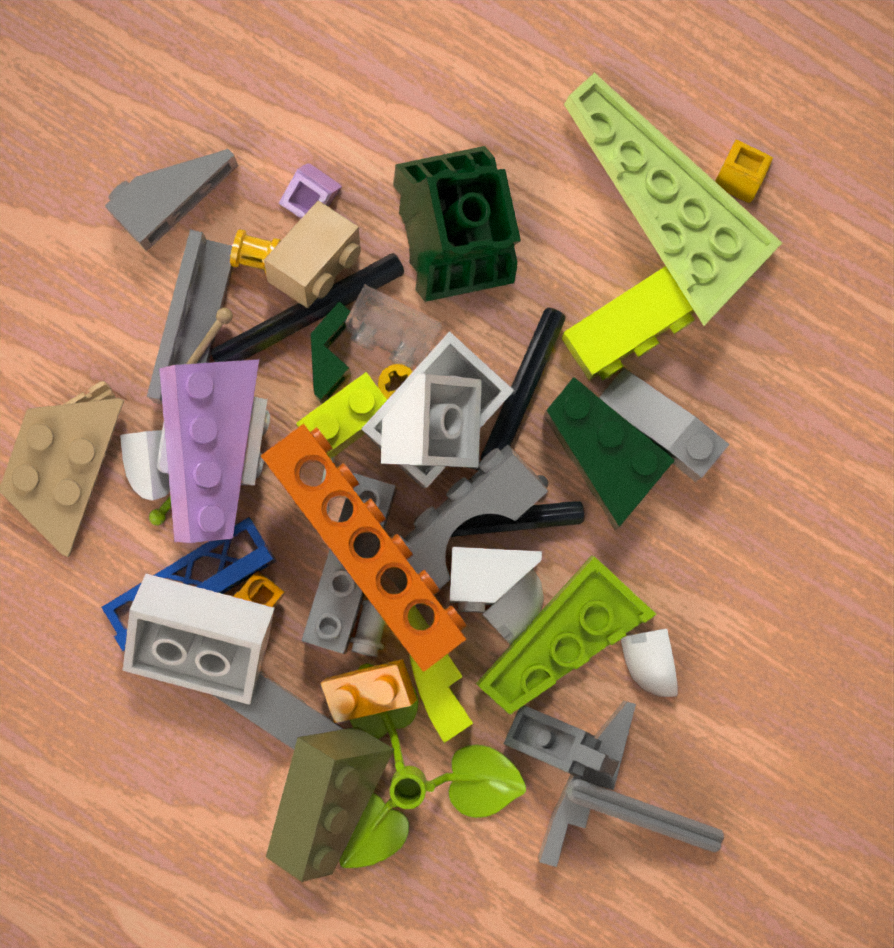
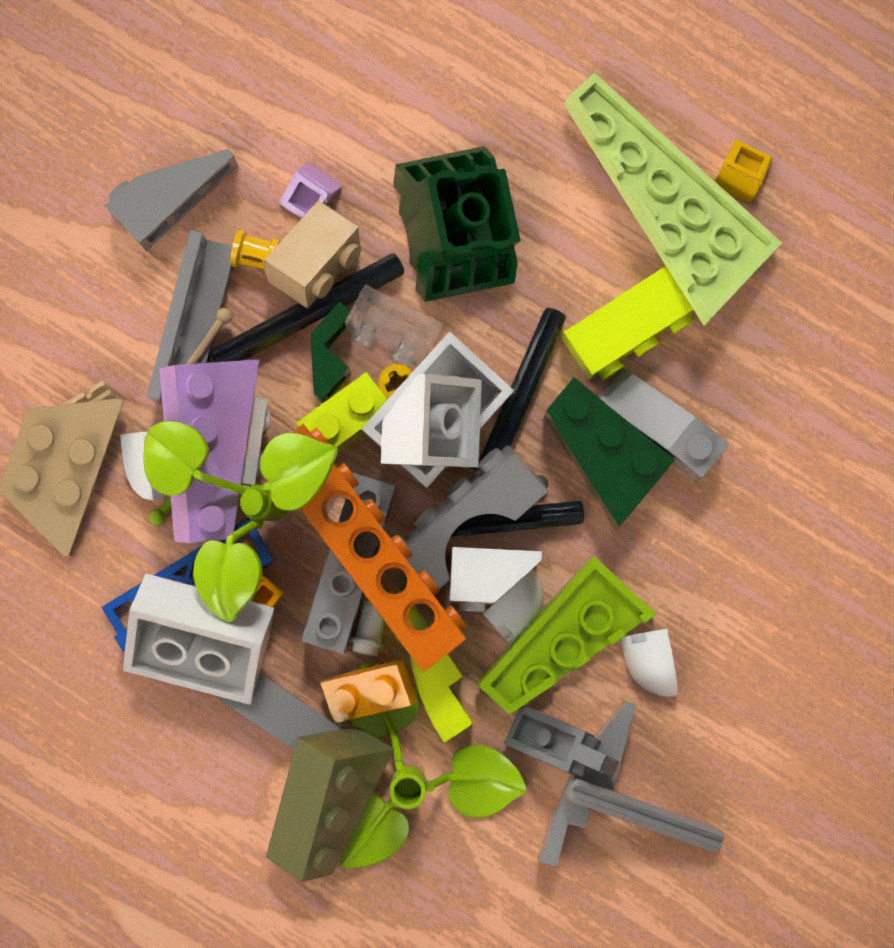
(295, 473): none -> lime plant

